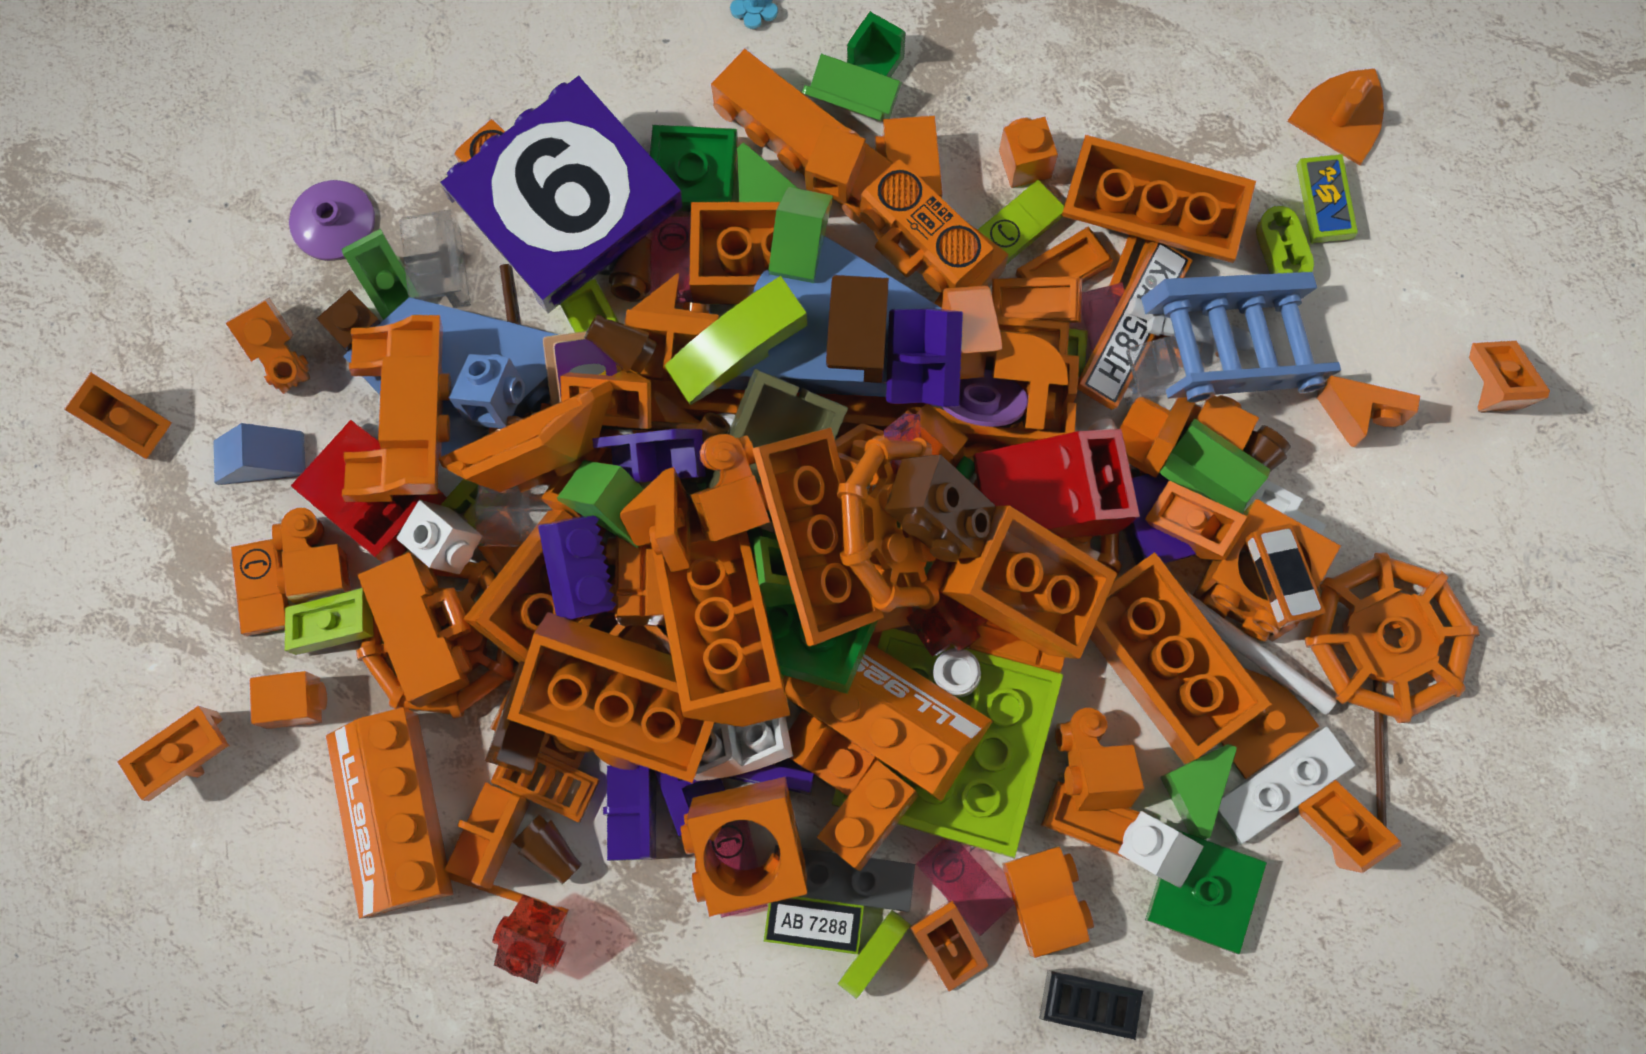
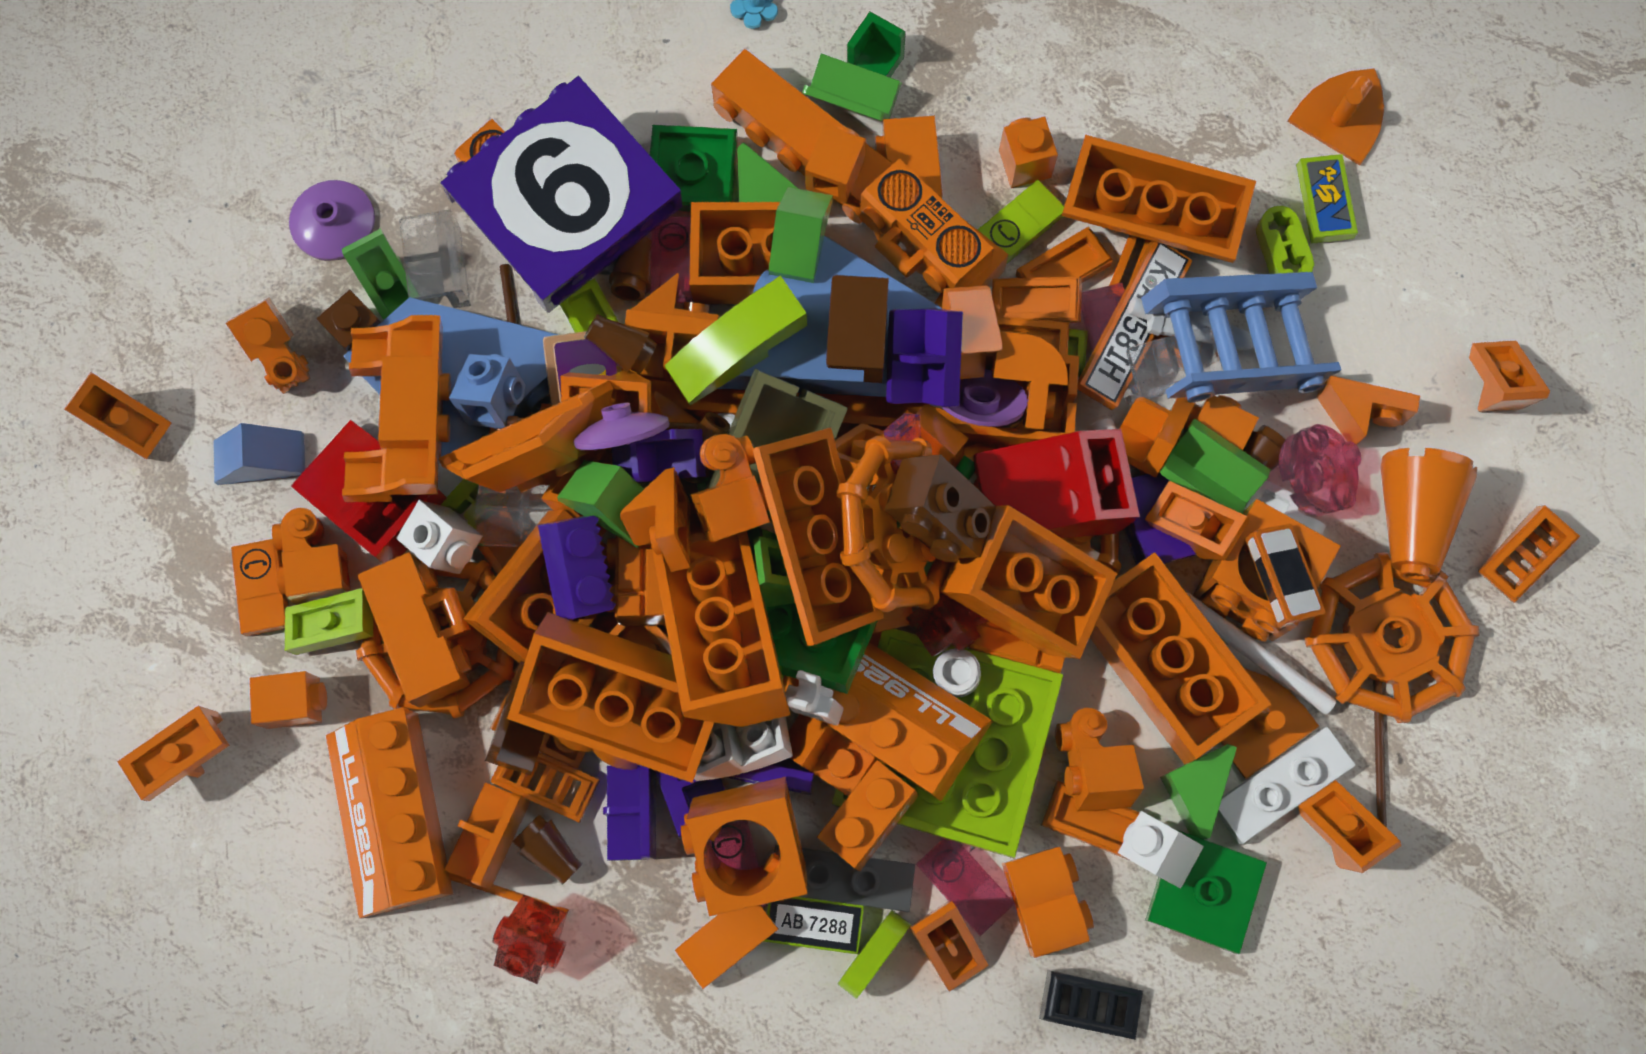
(620, 427): none -> medium lavender dish
(725, 942): none -> orange slope
(813, 699): none -> white plate
(1339, 461): none -> clear pink plate
(1424, 506): none -> orange cone
(1553, 526): none -> orange slope

